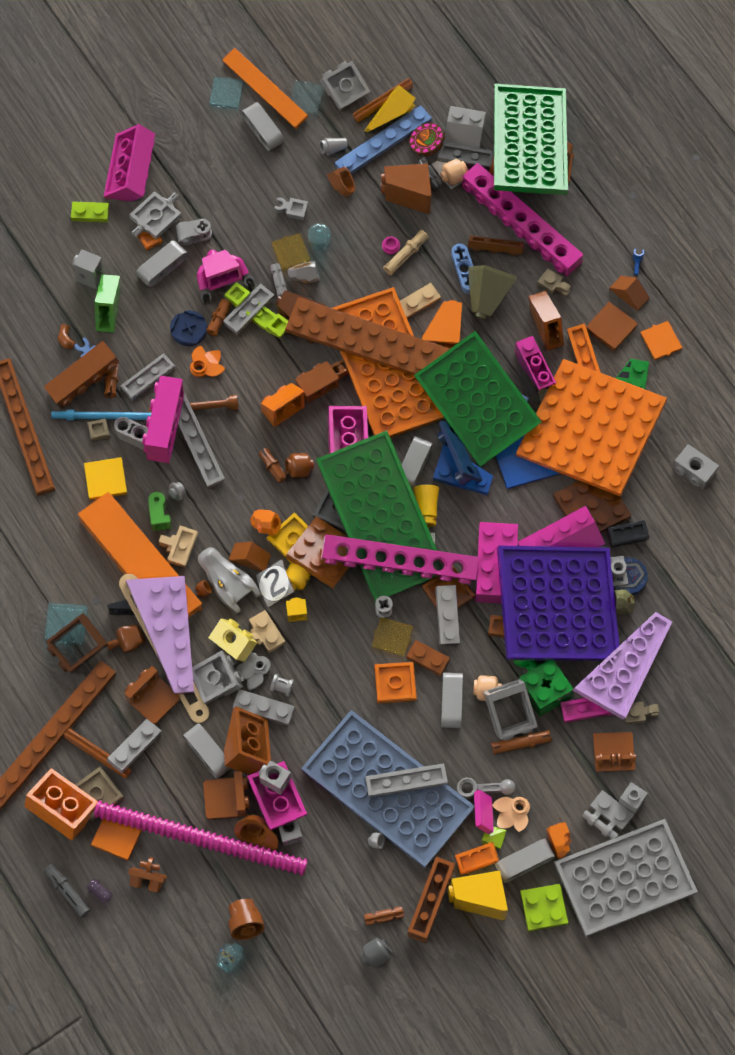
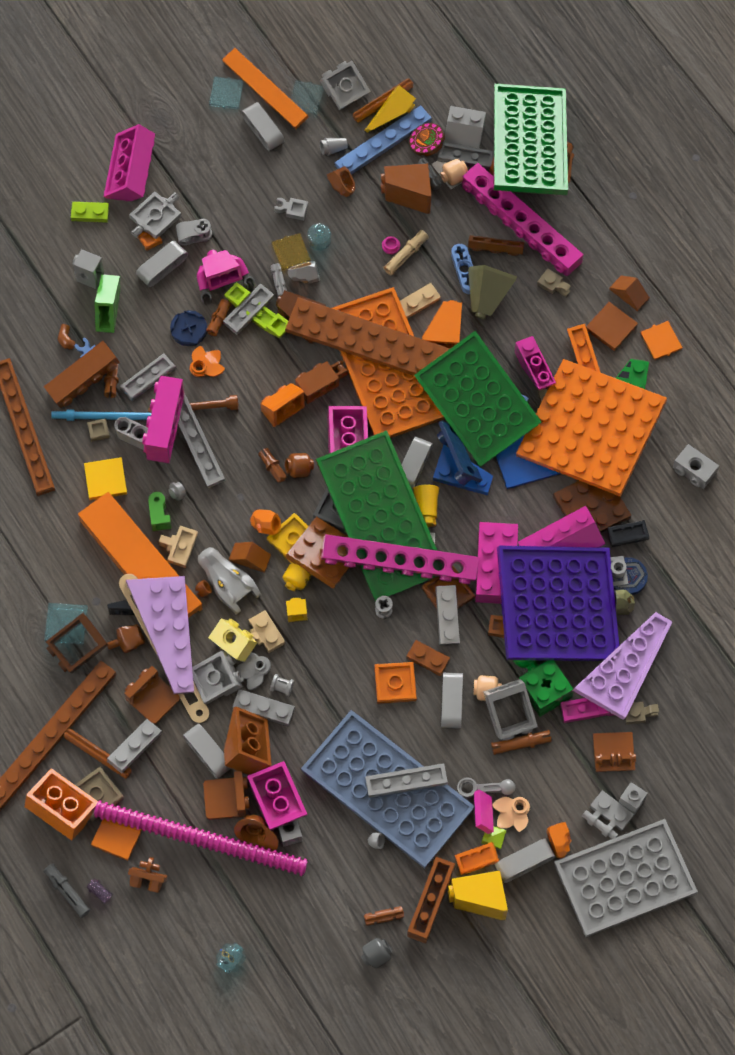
(245, 920): dark orange piece -> none
(274, 583): sticker -> none
(280, 783): light grey brick -> none
(392, 636): clear yellow piece -> none
(544, 907): lime plate -> none
(547, 320): dark orange slope -> none
(637, 258): blue hand -> none

